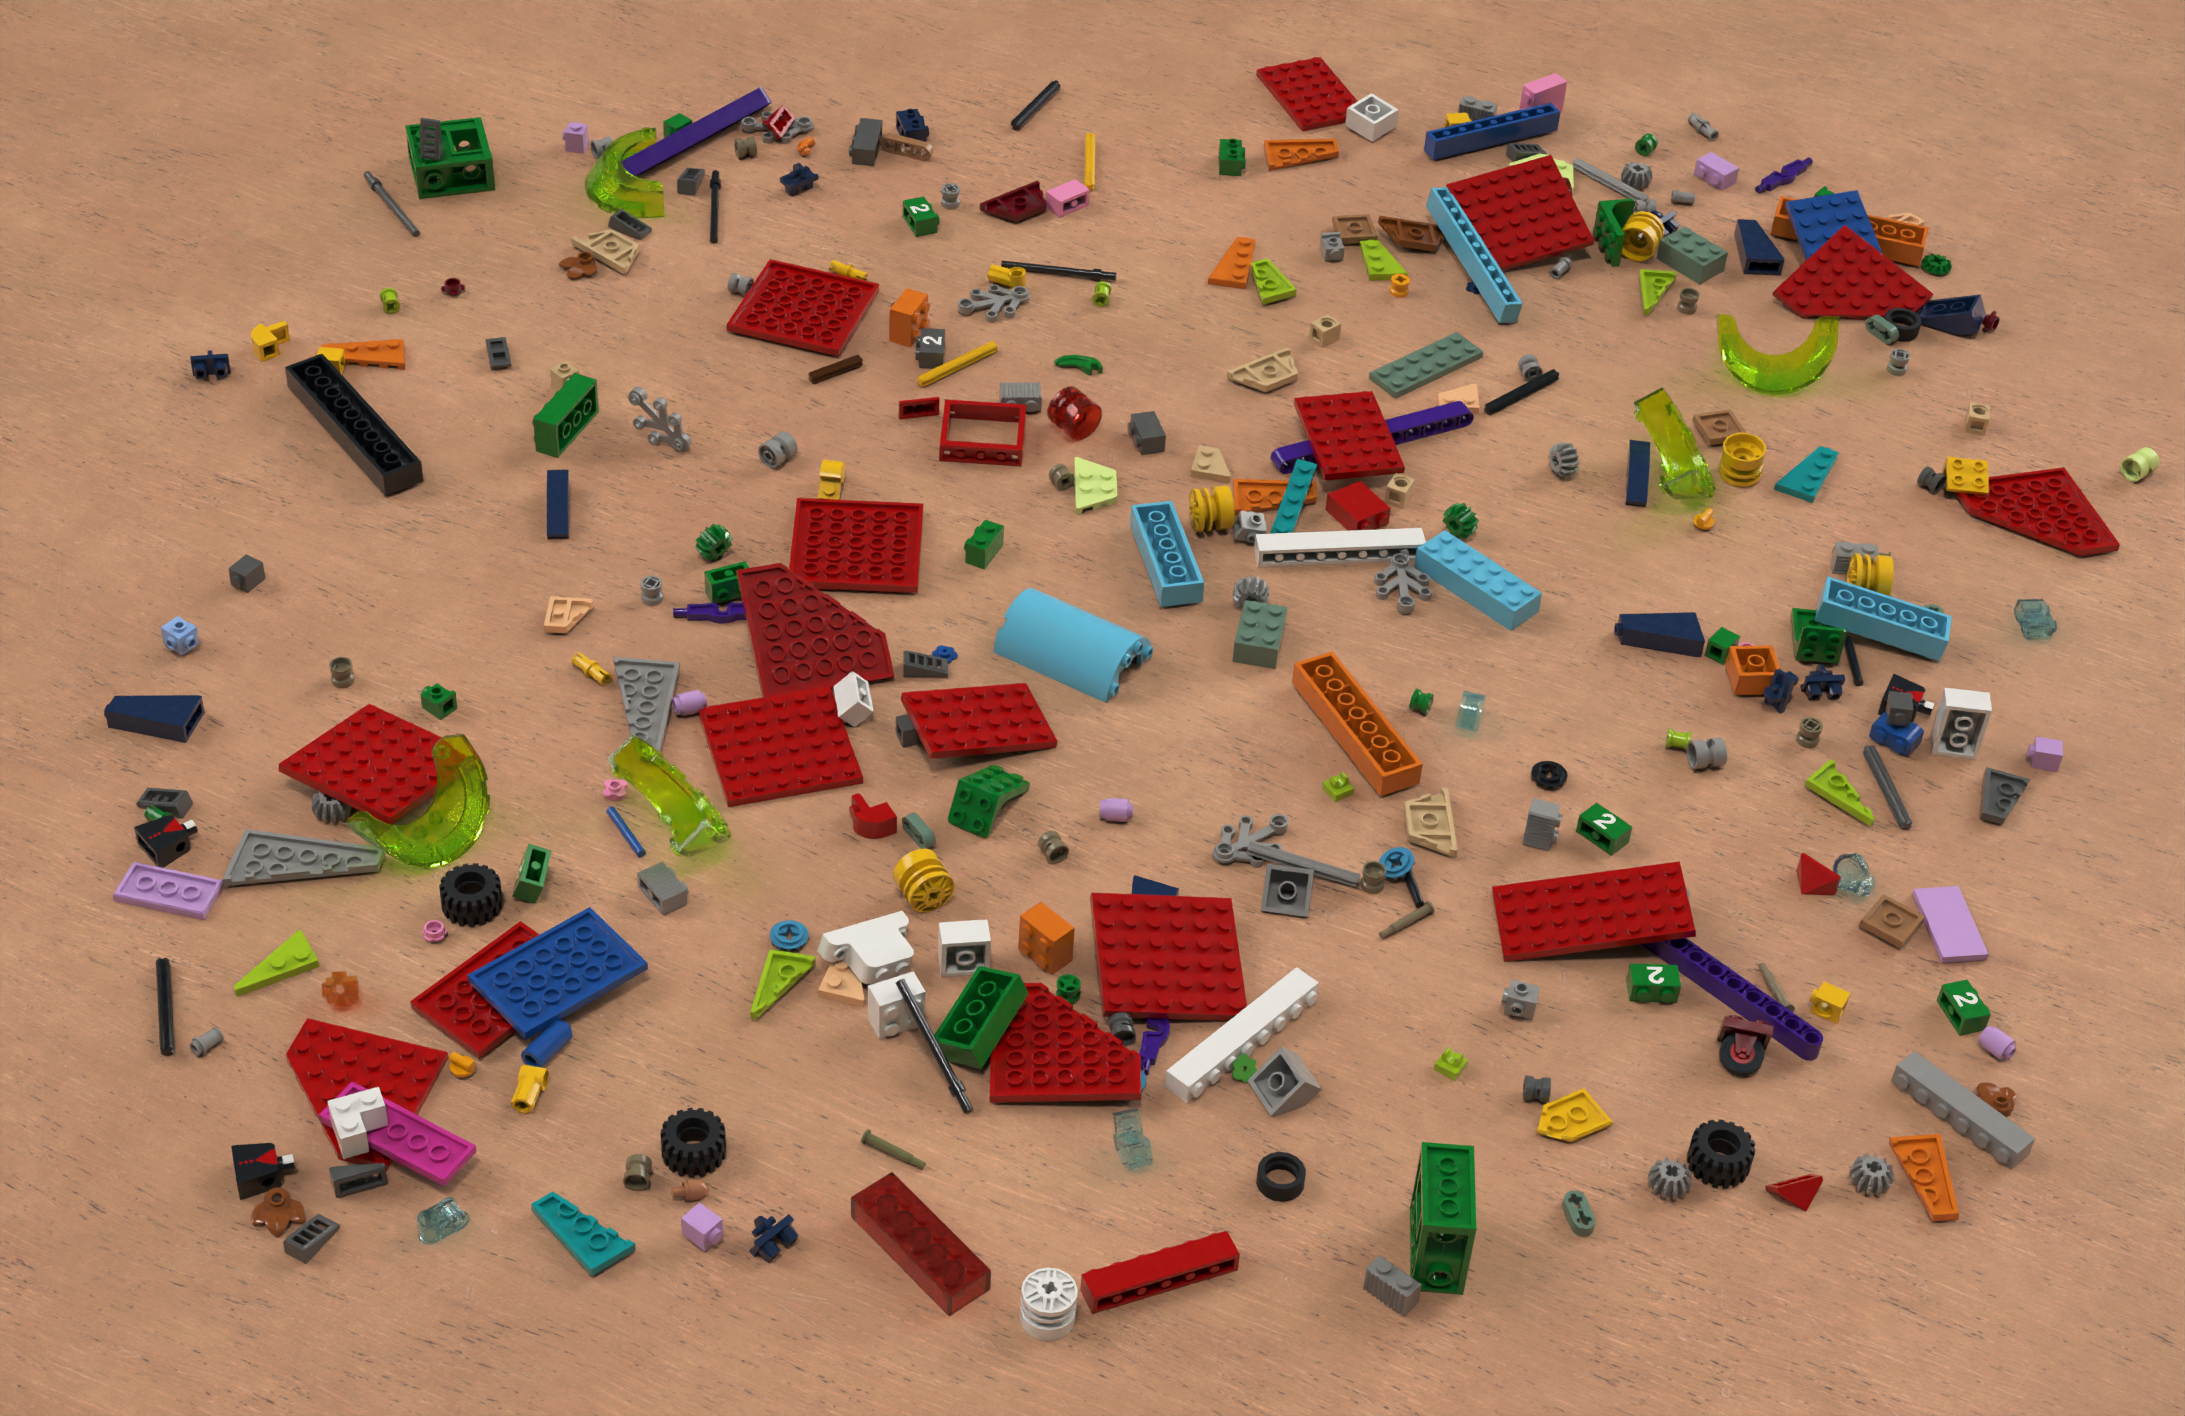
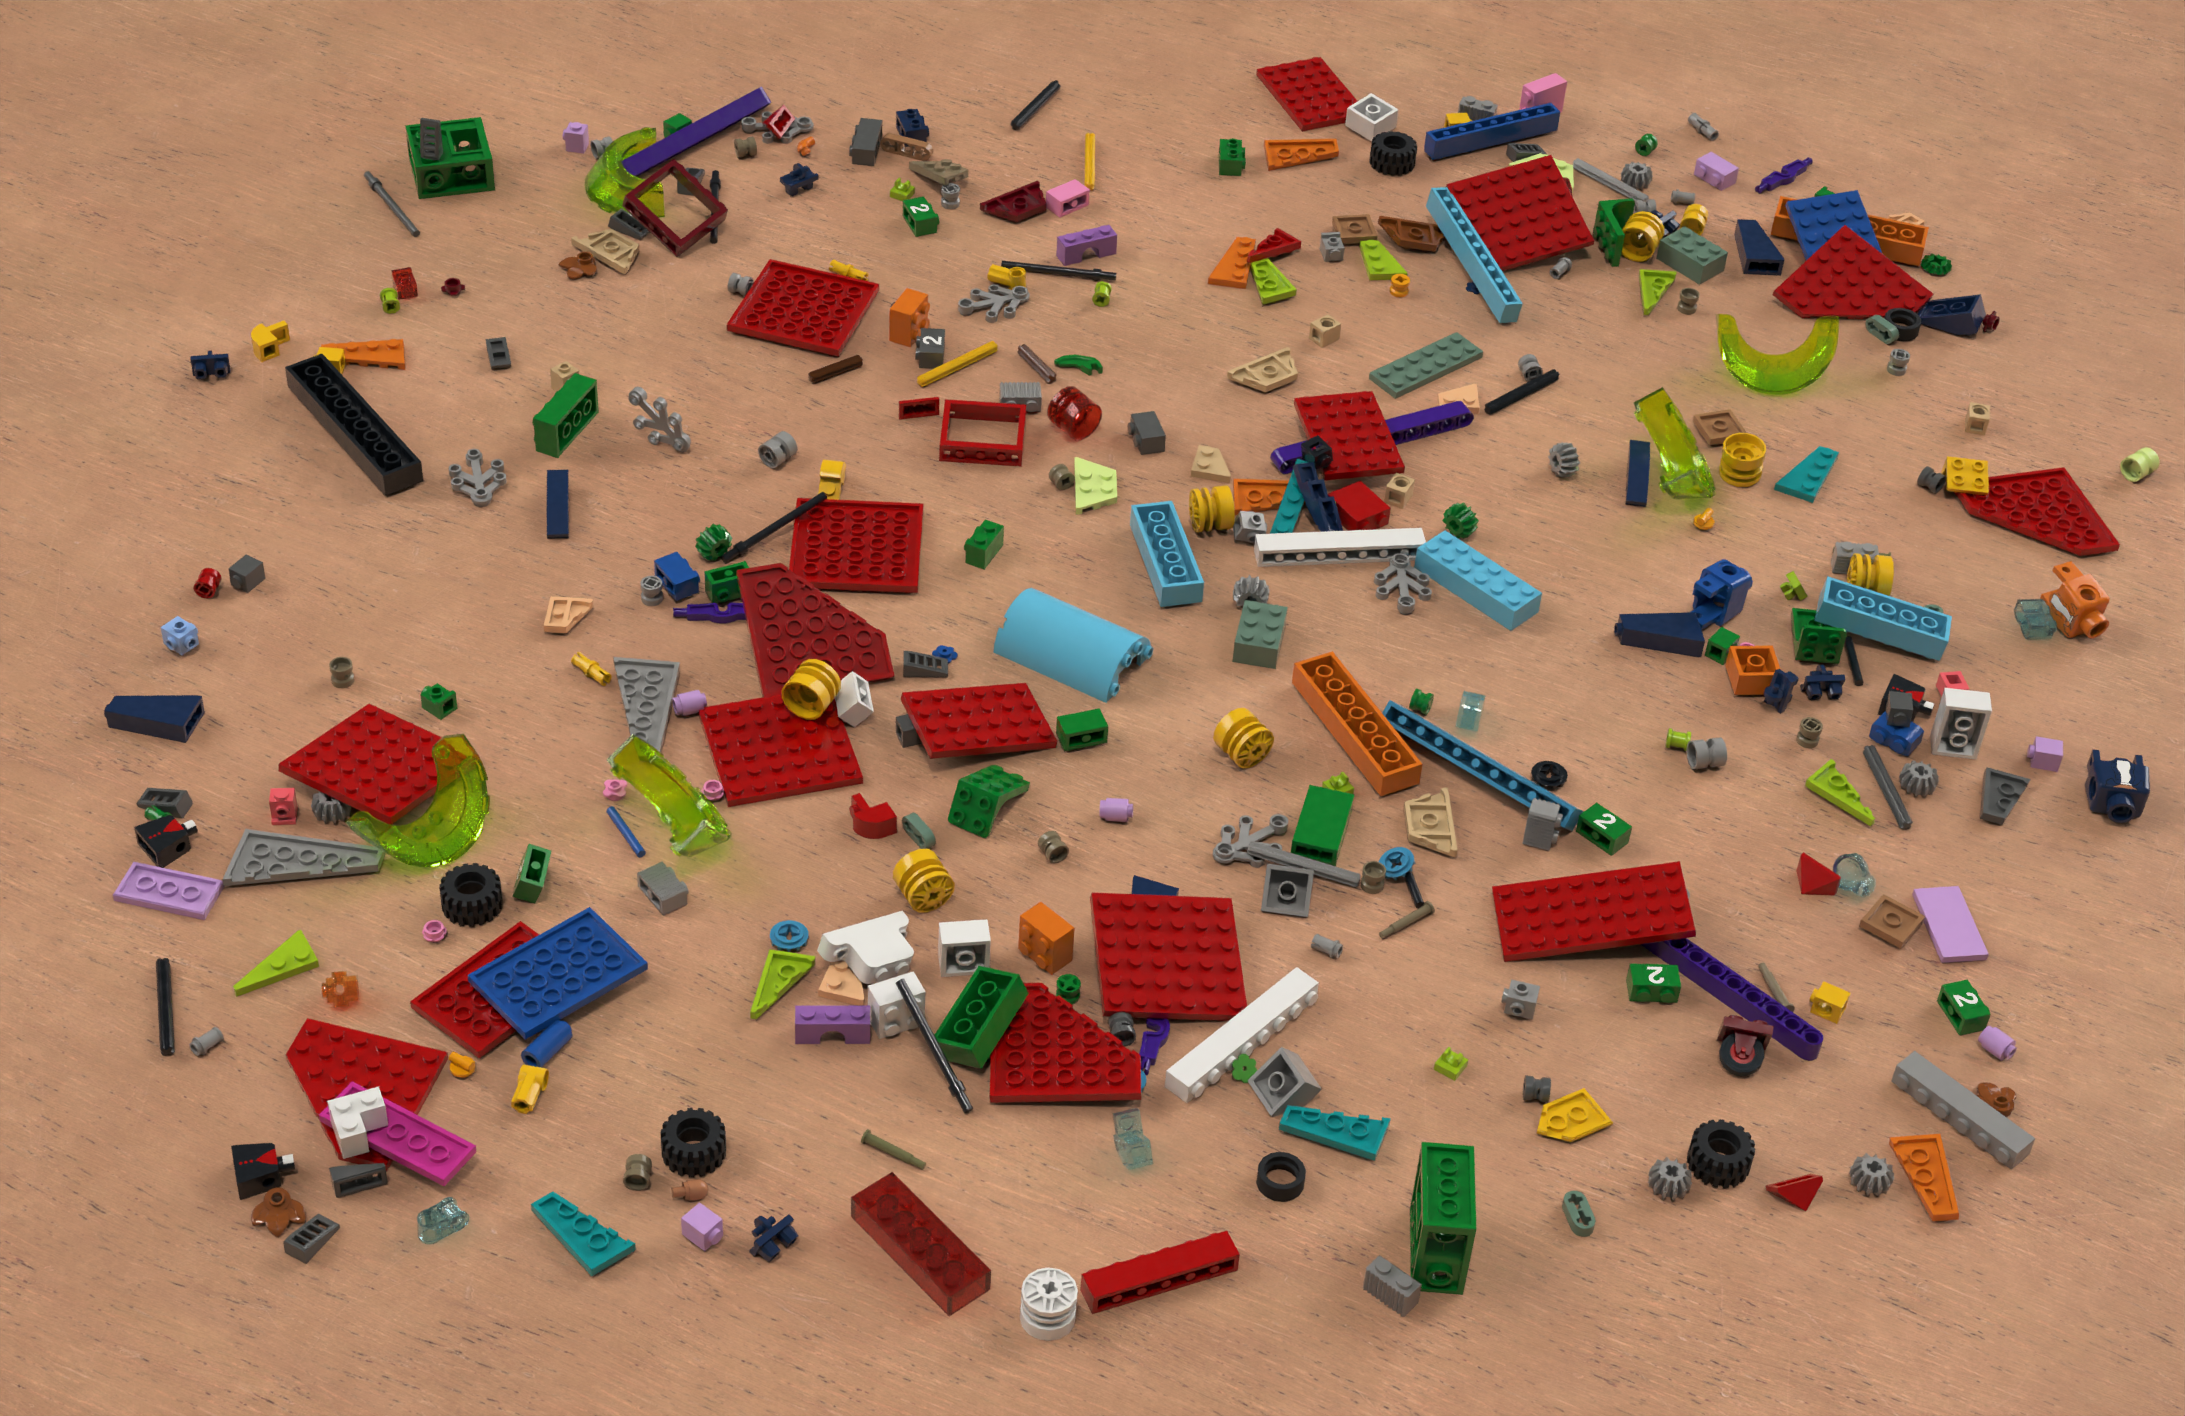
(207, 583): none -> red wheel
(283, 806): none -> coral brick
(404, 283): none -> clear red brick
(480, 496): none -> light grey plant
(660, 229): none -> dark red window
(677, 576): none -> blue brick
(713, 790): none -> bright pink plate
(742, 547): none -> black bar
(811, 689): none -> yellow wheel
(849, 1020): none -> medium lavender arch
(902, 191): none -> lime tile
(939, 171): none -> dark tan wing
(1034, 361): none -> reddish brown axle
(1073, 245): none -> medium lavender arch
(1082, 729): none -> green brick
(1243, 738): none -> yellow wheel
(1274, 245): none -> red wing
(1315, 495): none -> dark blue slope
(1320, 456): none -> black brick
(1322, 824): none -> green brick
(1327, 946): none -> light grey pin
(1346, 1133): none -> teal wing
(1393, 153): none -> black tyre
(1476, 761): none -> dark azure brick
(1695, 218): none -> yellow wheel
(1723, 584): none -> blue piece
(1794, 587): none -> lime tile
(1918, 778): none -> light grey gear
(1951, 680): none -> coral brick
(2077, 603): none -> orange piece
(2117, 787): none -> dark blue piece

